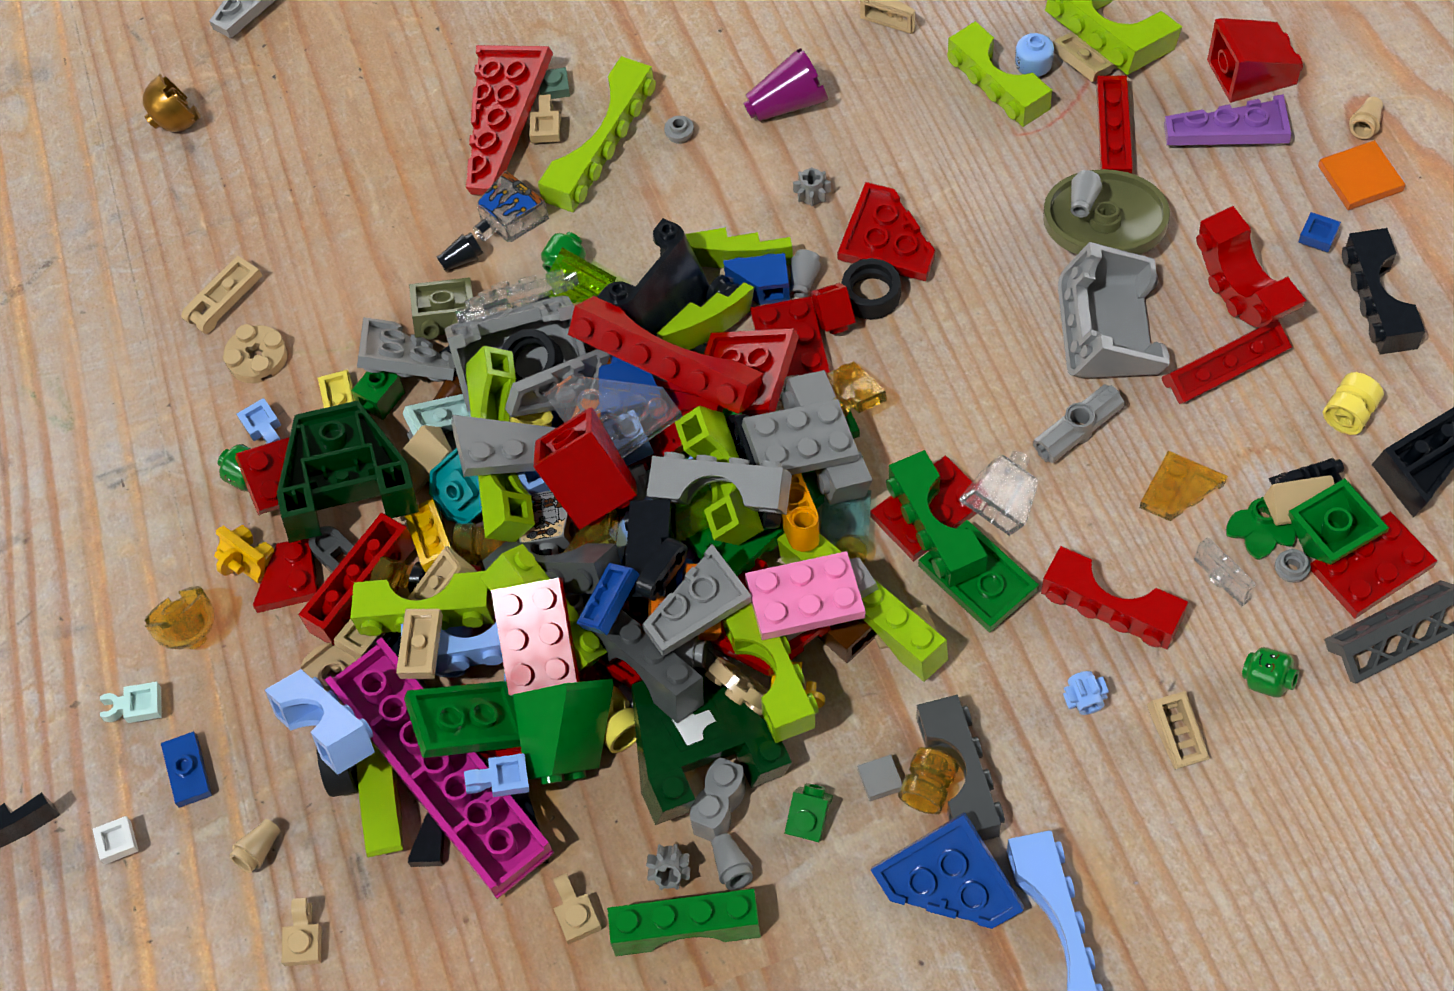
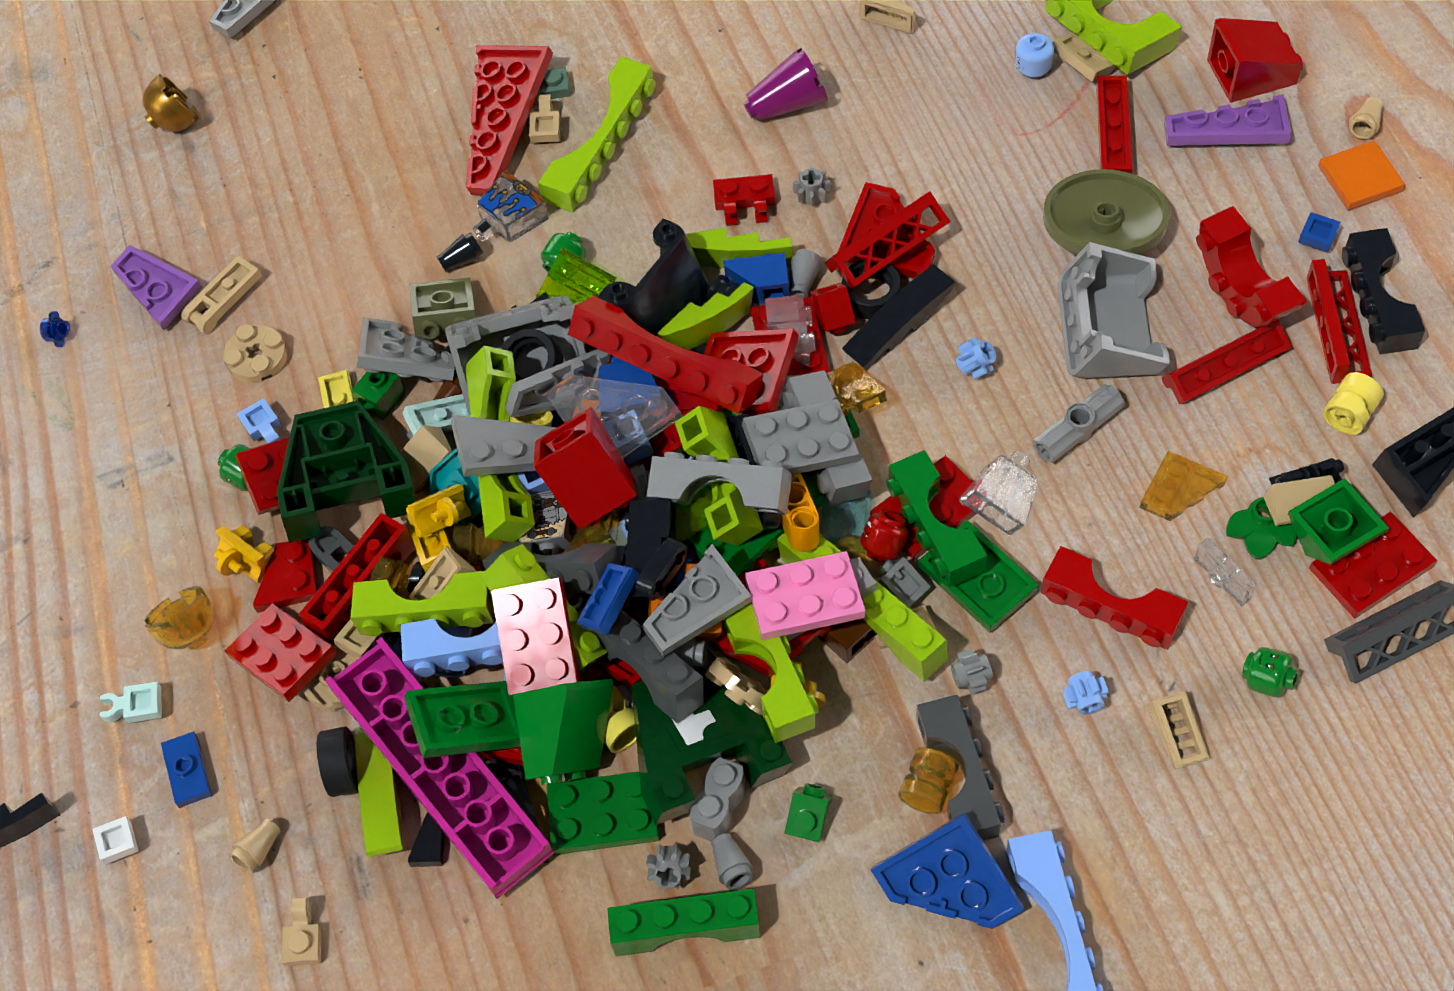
(54, 329): none -> clear blue plate
(155, 284): none -> medium lavender wing
(281, 652): none -> plate
(338, 733): light blue arch -> none
(419, 644): tan plate -> none
(438, 510): none -> yellow hips
(505, 775): light blue plate -> none
(519, 294): clear plate -> none
(576, 913): tan plate -> none
(598, 814): none -> green plate
(679, 129): light grey plate -> none
(743, 193): none -> red plate
(790, 313): none -> clear slope
(879, 233): none -> red fence
(880, 777): light grey tile -> none
(884, 536): none -> red head
(900, 314): none -> black slope
(901, 580): none -> light grey bracket
(971, 671): none -> light grey gear
(975, 358): none -> light blue gear
(1021, 96): lime arch -> none
(1084, 192): light grey cone -> none
(1296, 558): light grey plate -> none
(1330, 325): none -> red fence

